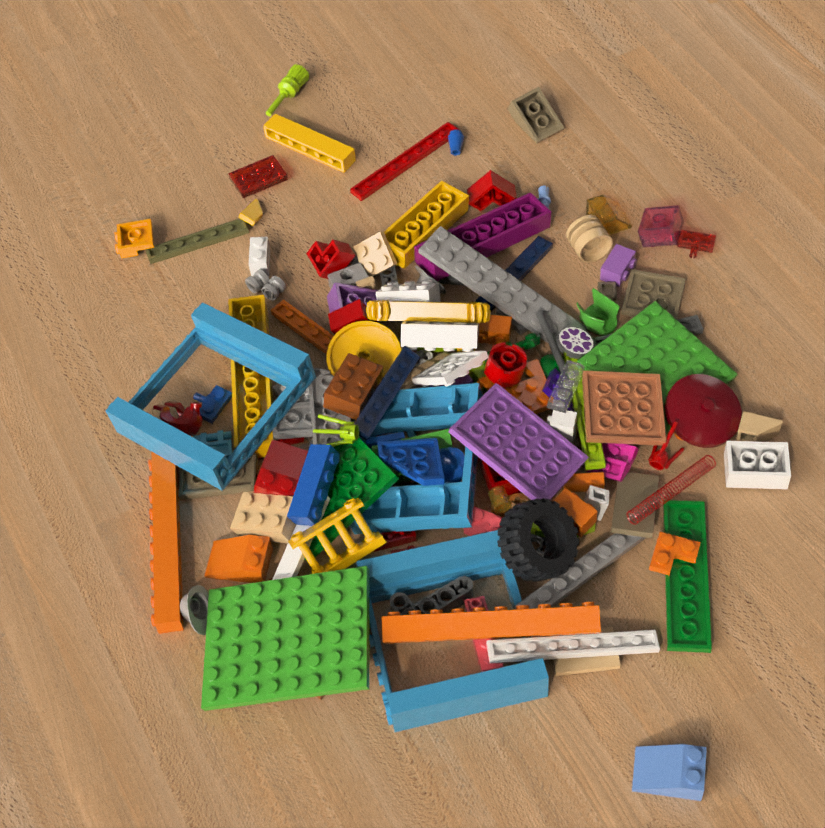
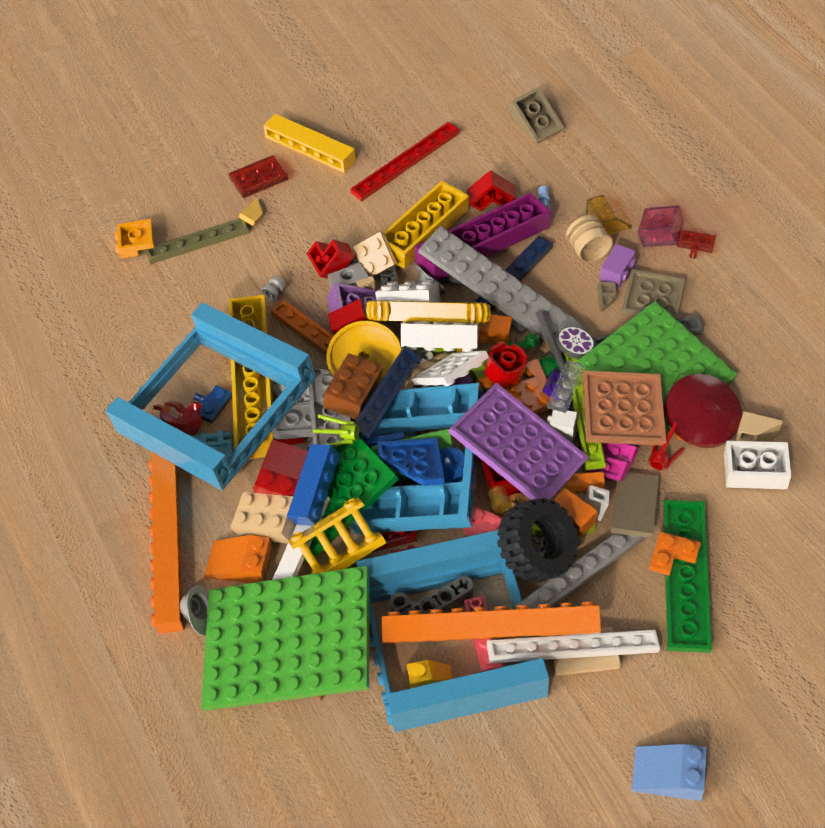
(194, 487): dark tan tile -> none
(257, 281): light grey wheel -> none
(259, 255): white brick -> none
(289, 86): lime piece -> none
(427, 672): none -> yellow slope
(455, 141): blue cone -> none
(603, 309): bright green piece -> none
(666, 486): red piece -> none

